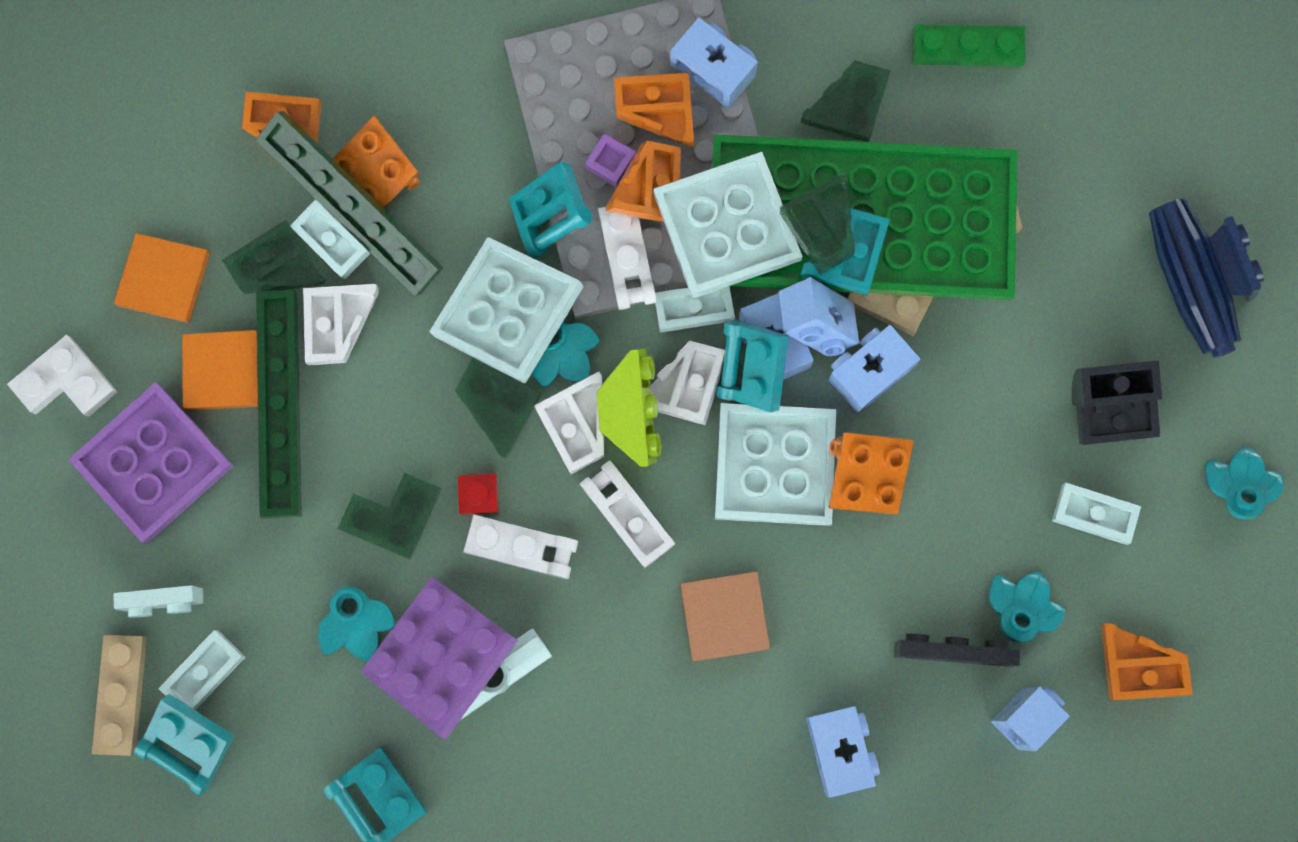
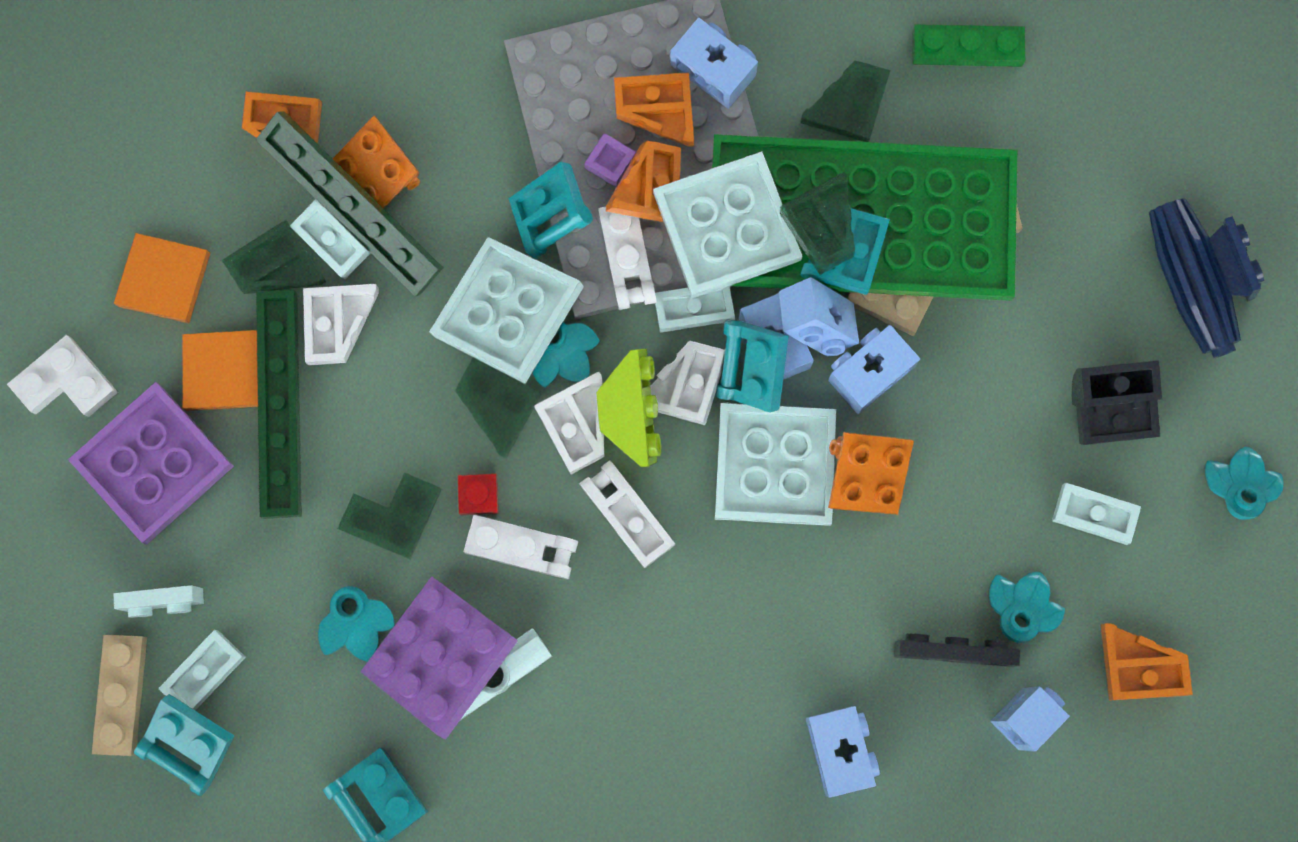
(725, 616): nougat tile -> none

